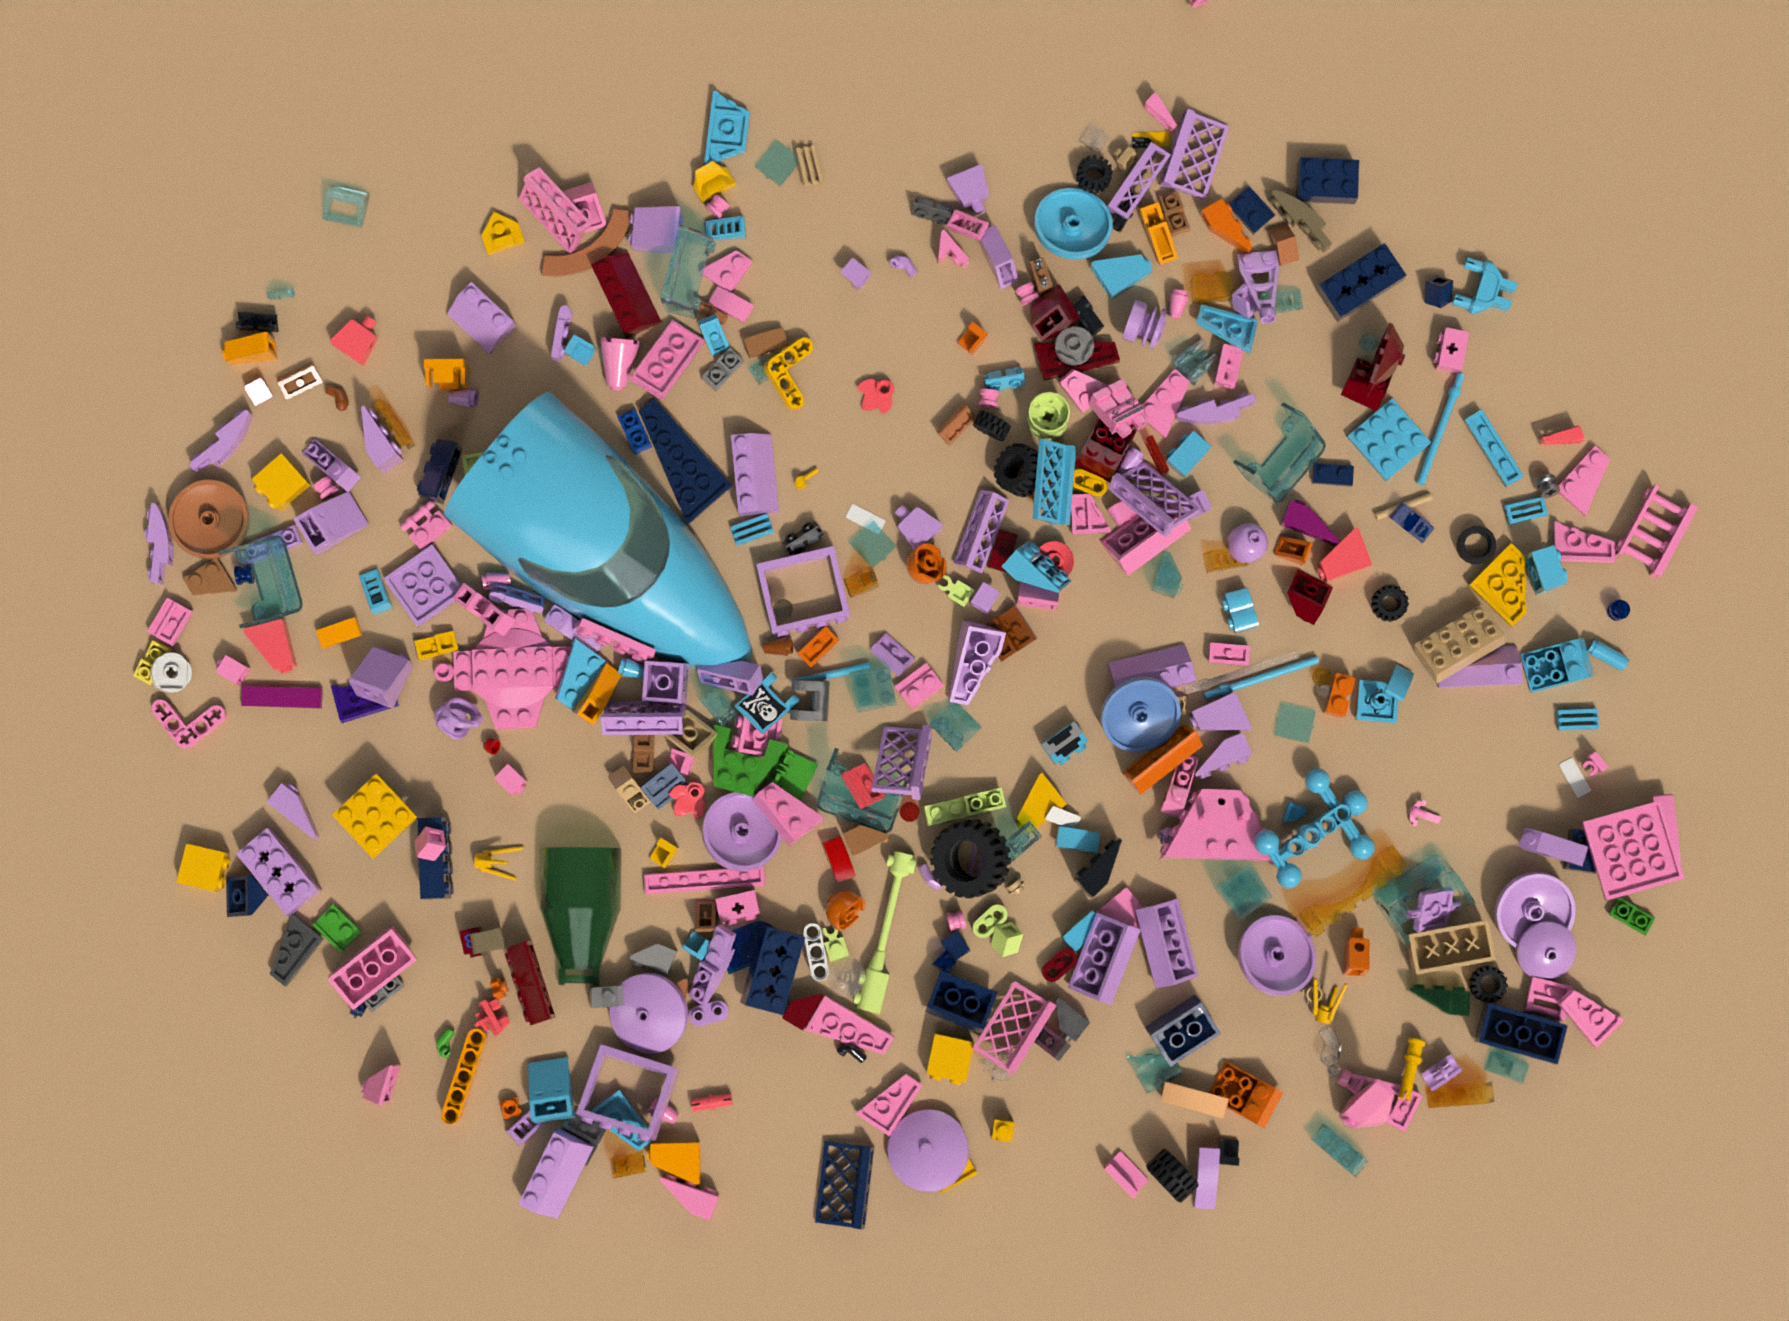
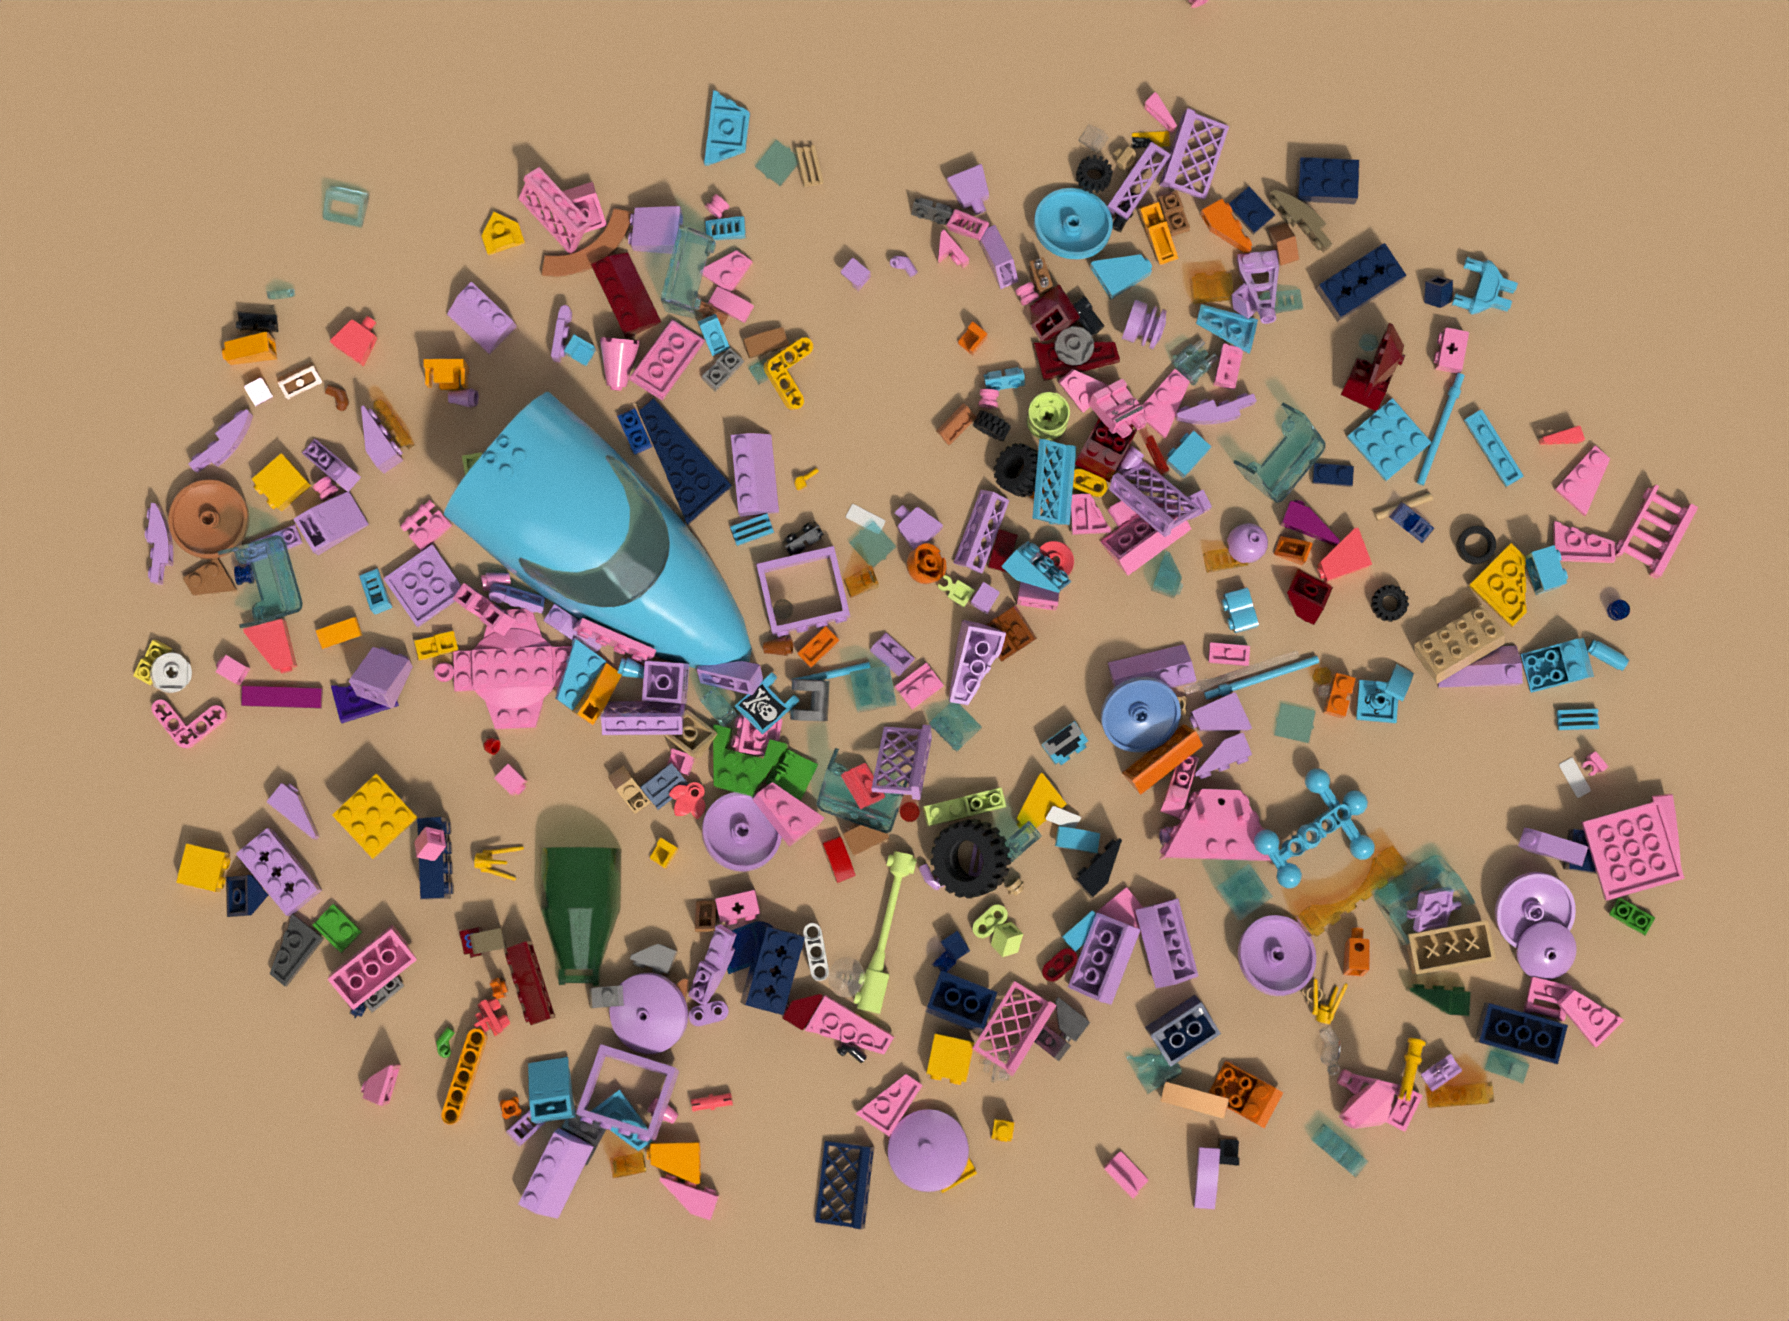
(170, 622): bright pink plate -> none
(439, 470): dark blue slope -> none
(452, 719): lavender helmet -> none
(643, 753): medium nougat slope -> none
(697, 946): medium azure panel -> none
(702, 880): bright pink tile -> none
(712, 180): yellow slope -> none
(835, 947): yellowish green plate -> none
(843, 908): orange cylinder -> none
(874, 397): coral plate -> none
(956, 920): bright pink wheel -> none
(1172, 1175): black tyre -> none
(1177, 303): bright pink cone -> none
(1293, 812): dark azure tile -> none
(1415, 811): bright pink piece -> none
(1497, 975): black tyre -> none
(1509, 514): medium azure tile -> none
(1548, 486): flat silver wheel -> none

